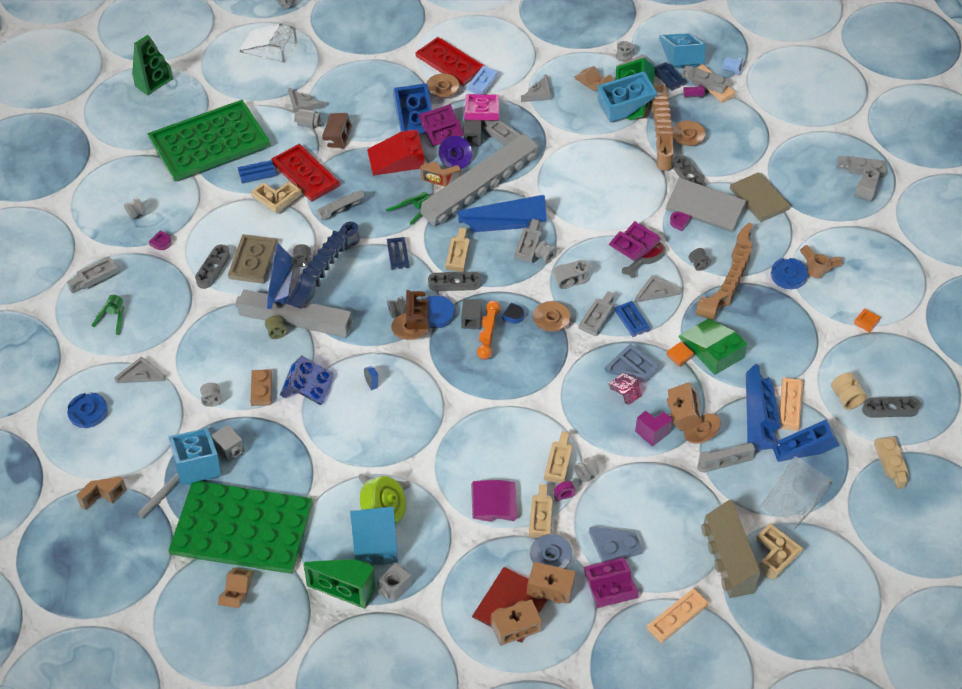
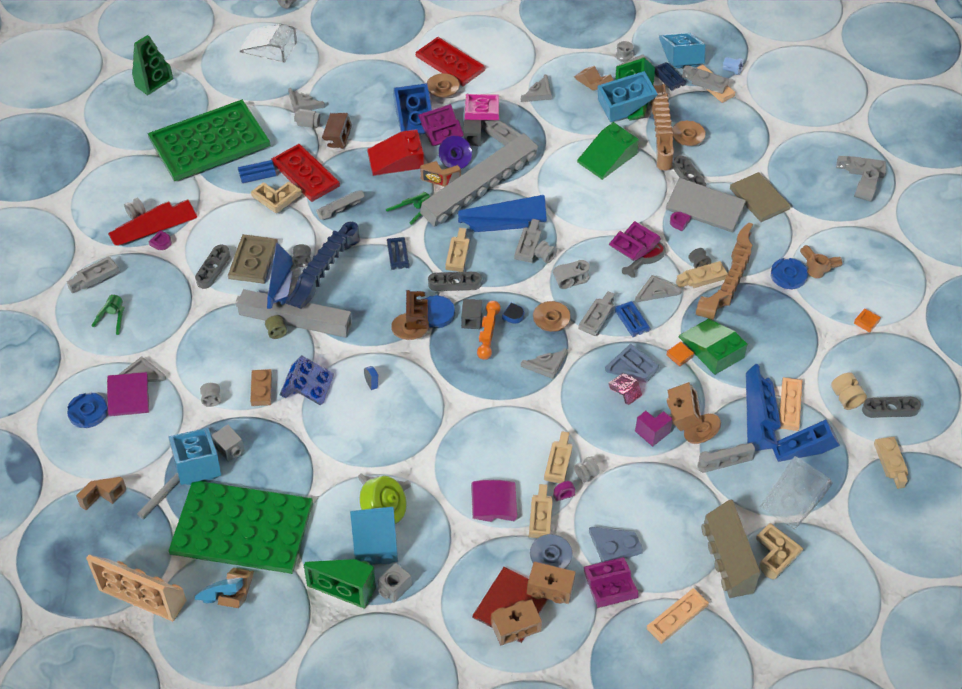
(127, 394): none -> magenta slope
(137, 587): none -> light nougat slope
(152, 221): none -> red wedge
(213, 591): none -> dark azure slope
(396, 307): dark grey wheel -> none
(482, 80): light blue plate -> none
(546, 364): none -> light grey tile
(609, 151): none -> green slope
(693, 91): magenta pin -> none
(702, 275): none -> tan hinge

